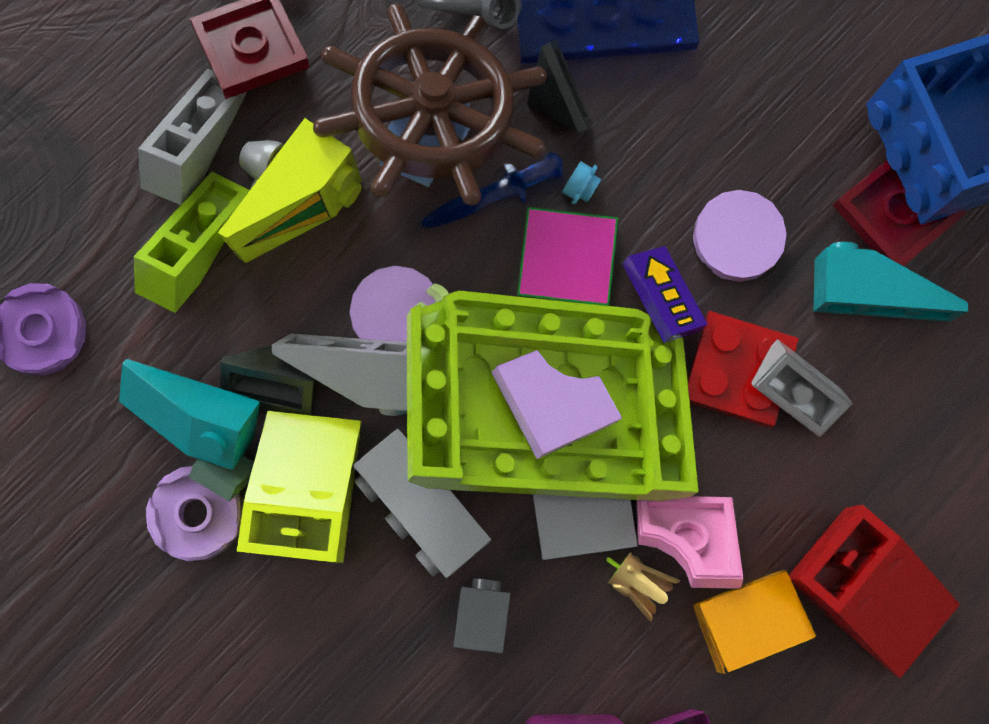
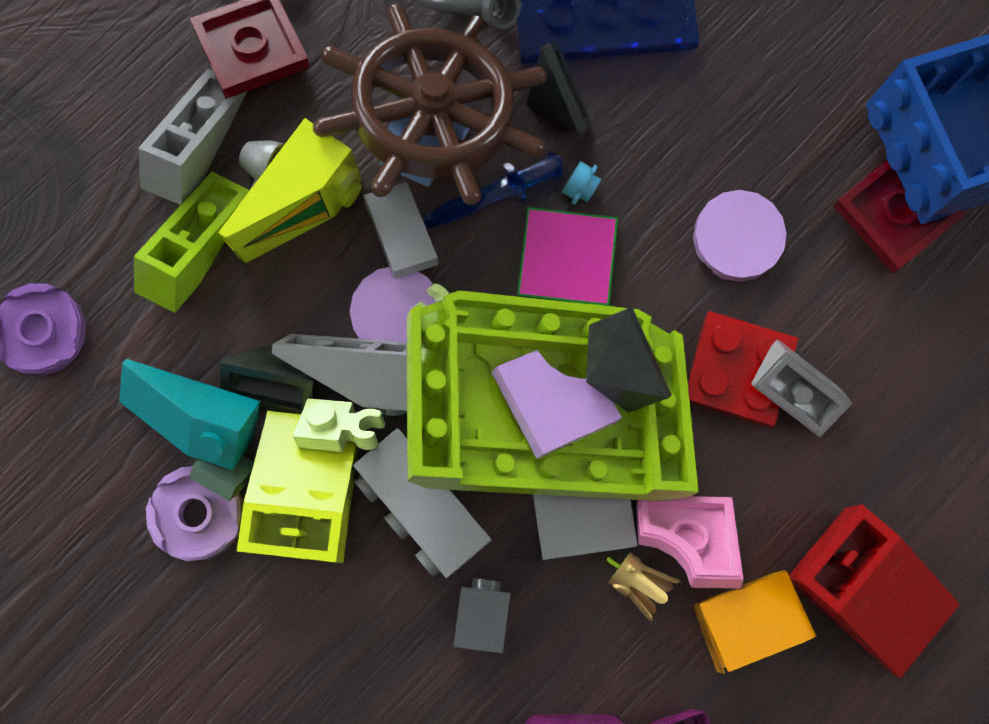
(332, 423): none -> yellowish green plate
(401, 231): none -> light grey tile
(623, 363): none -> pearl dark grey slope
(664, 294): dark purple tile -> none
(873, 285): teal slope -> none

